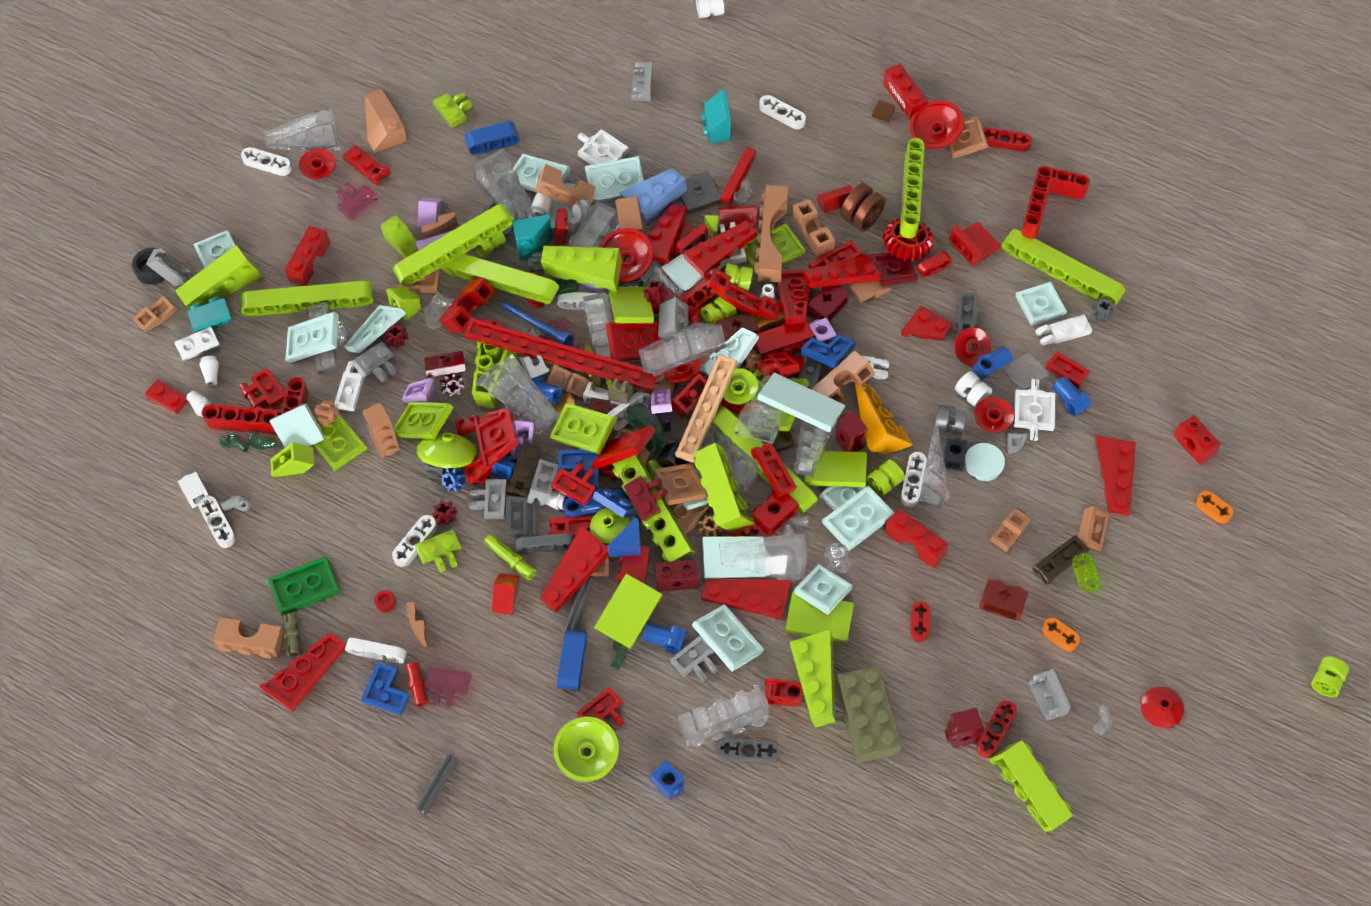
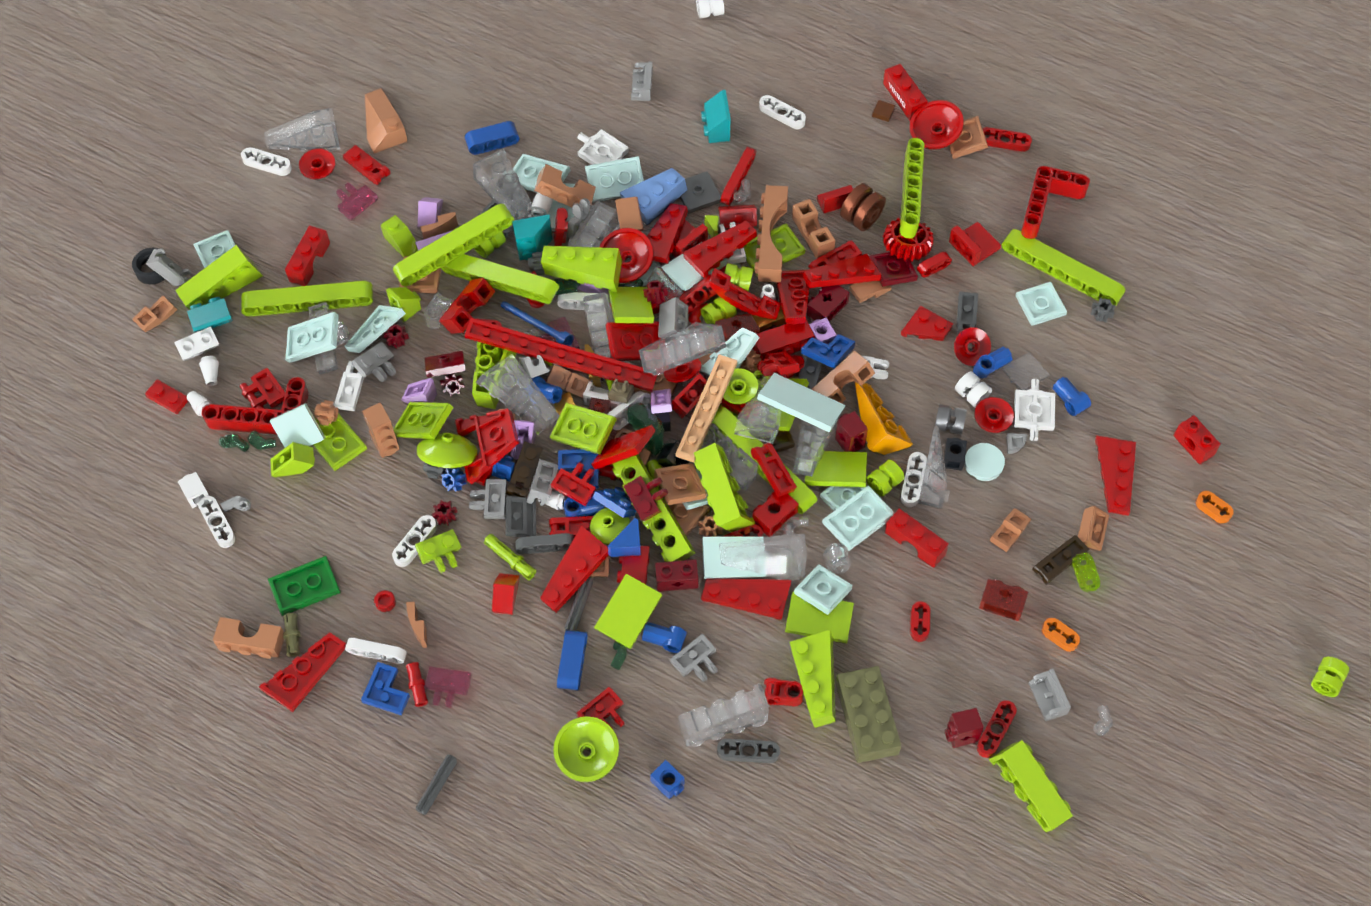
(450, 110): lime hinge -> none
(728, 637): light aqua tile -> none
(1064, 330): white hinge -> none
(1065, 367): red plate -> none
(1156, 713): red dish -> none

